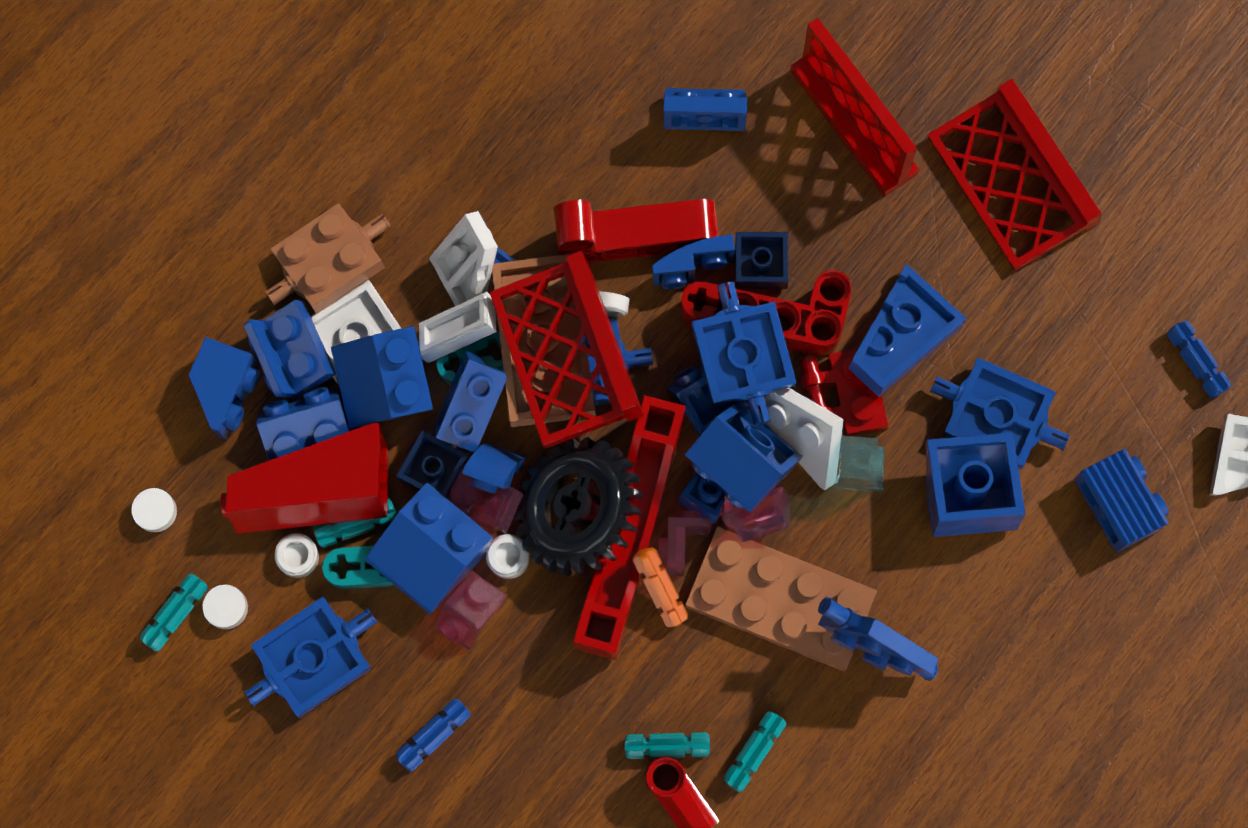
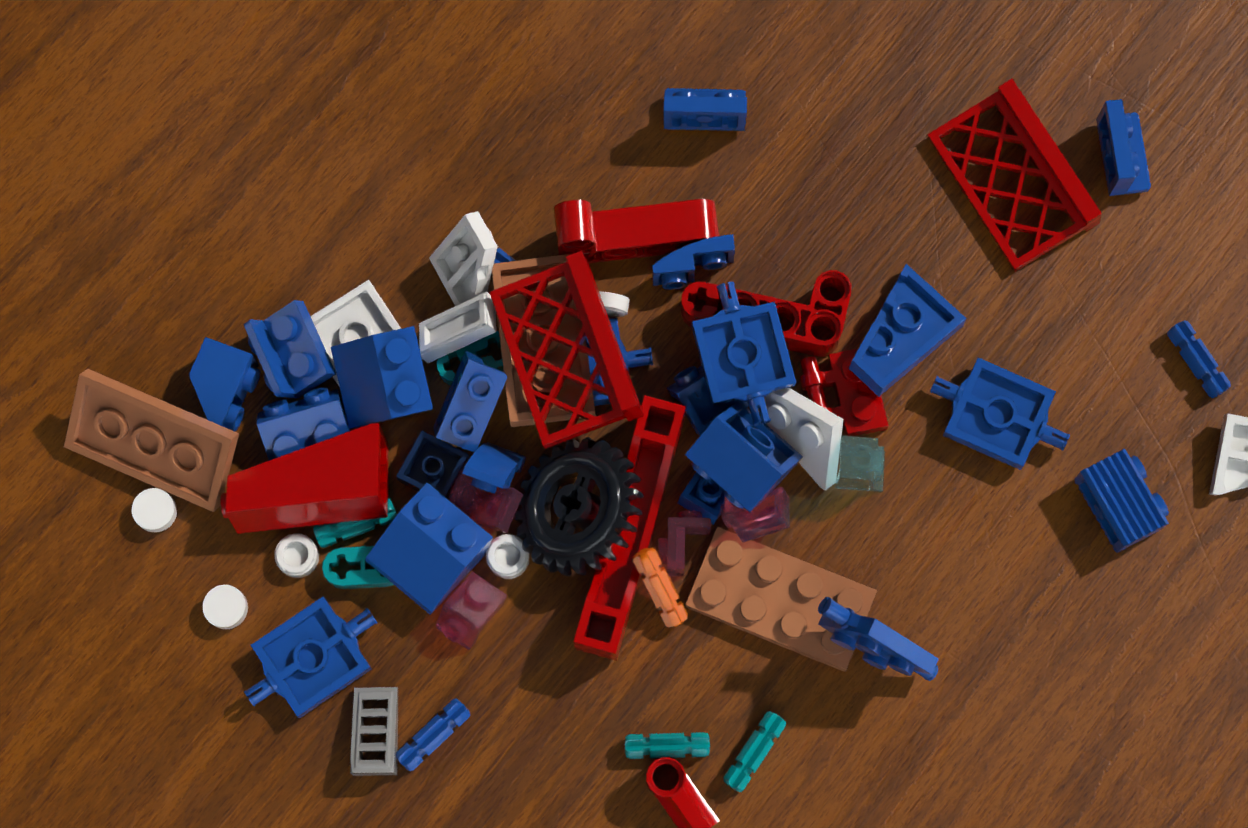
(150, 440): none -> nougat plate
(173, 612): teal axle -> none
(327, 258): nougat plate -> none
(362, 767): none -> light grey slope
(761, 260): dark blue piece -> none
(854, 111): red fence -> none
(973, 485): blue slope -> none
(1122, 150): none -> blue bracket

